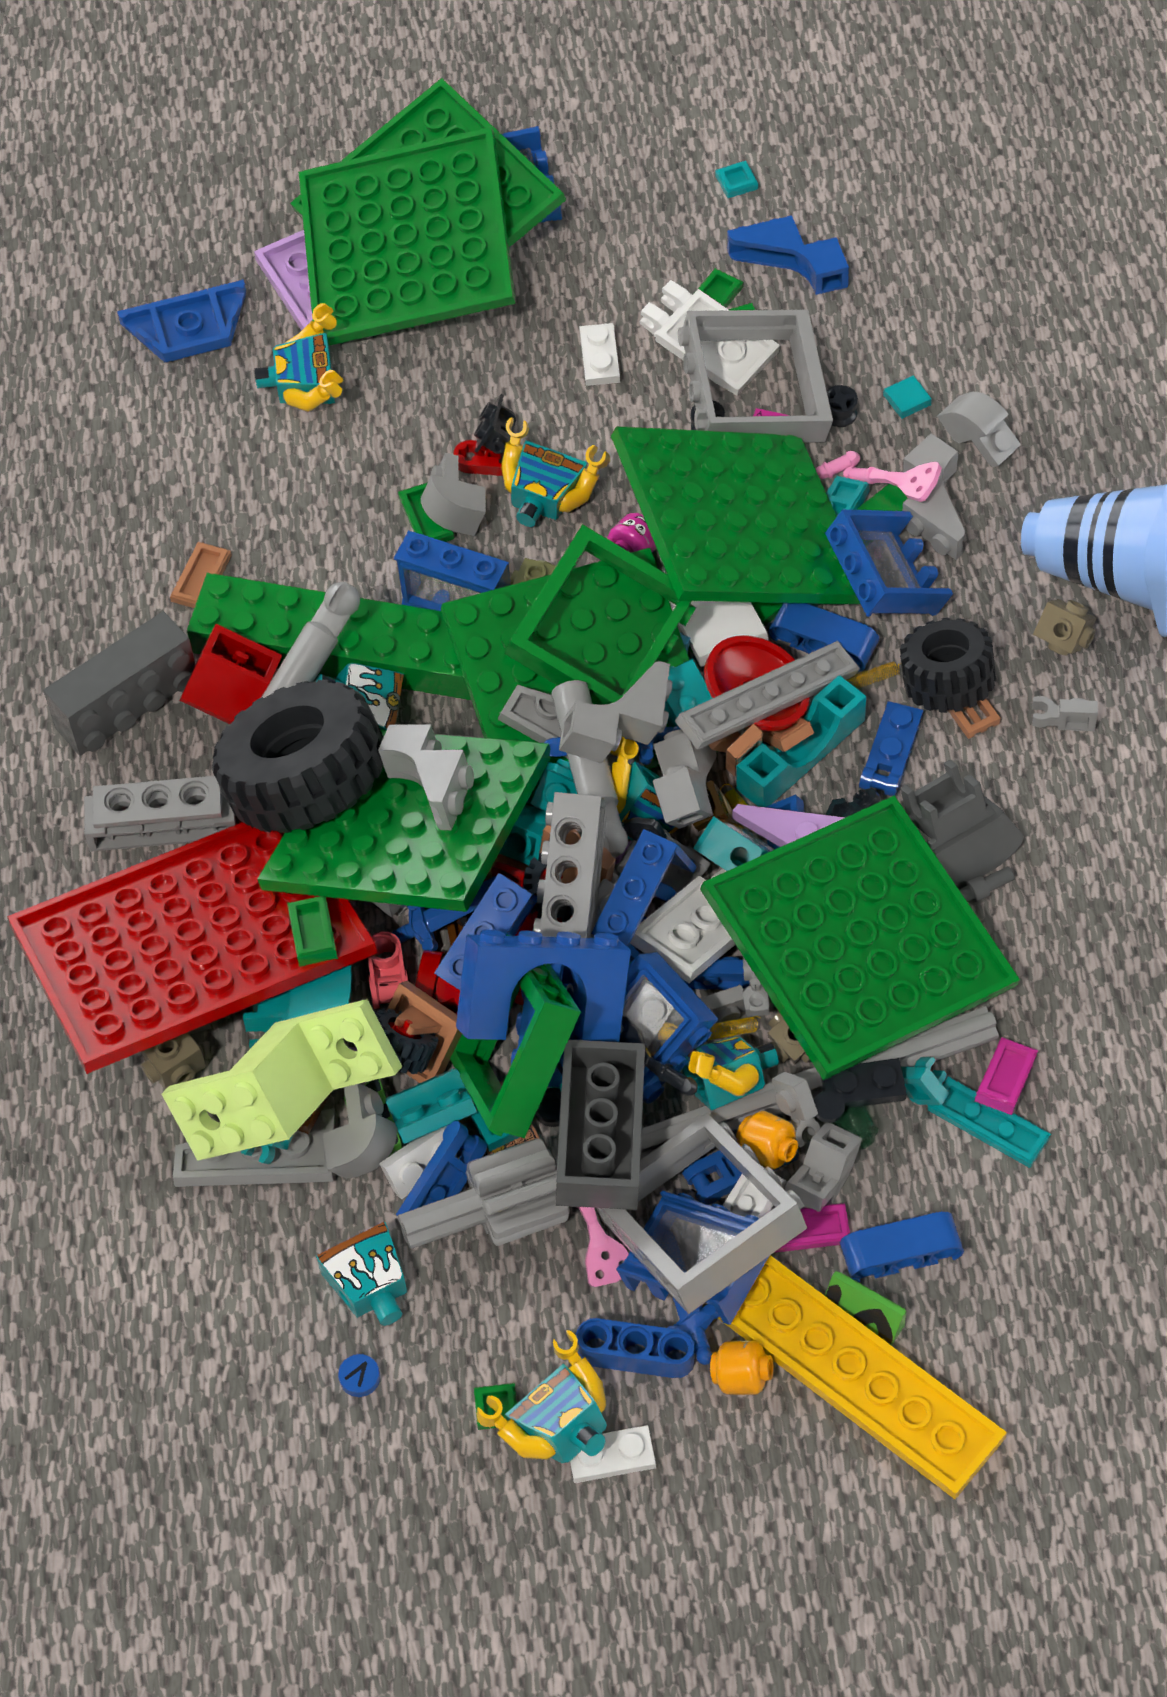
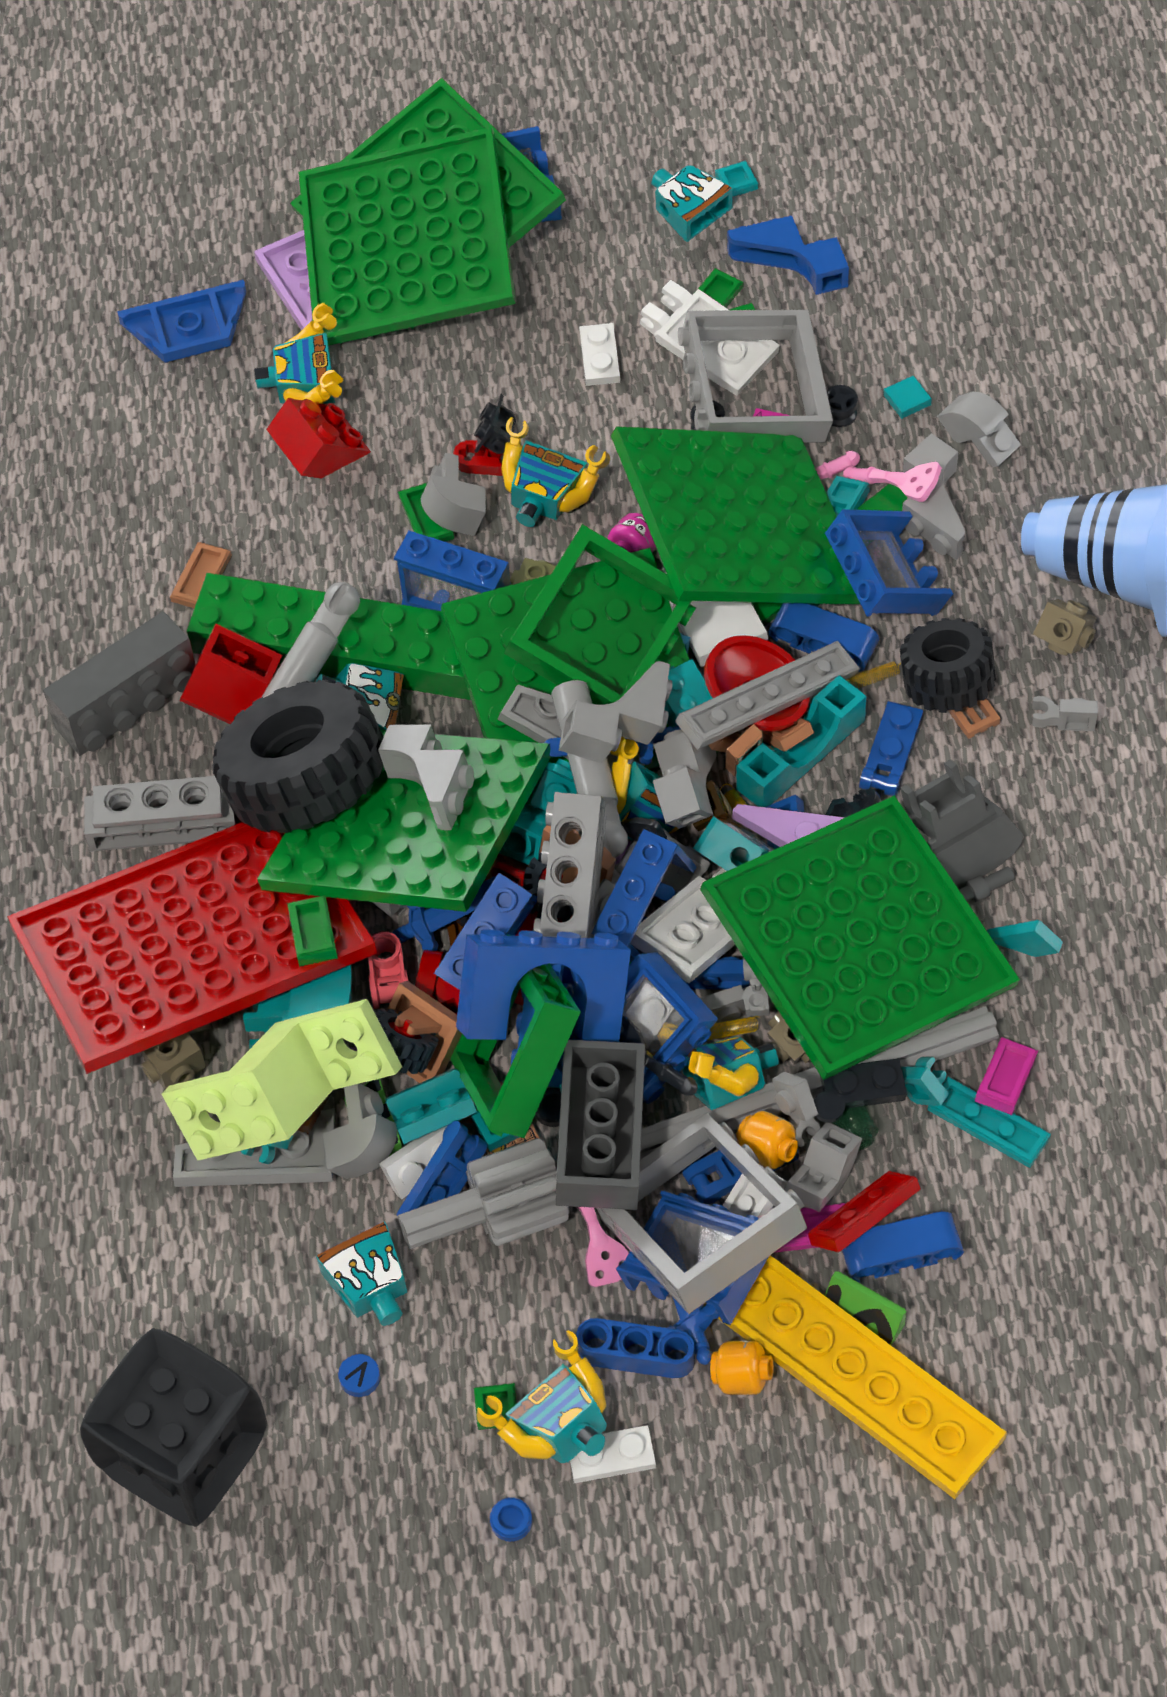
(174, 1426): none -> black piece
(316, 437): none -> red slope
(511, 1519): none -> blue tile
(691, 199): none -> teal torso
(863, 1211): none -> red tile
(1028, 938): none -> teal tile

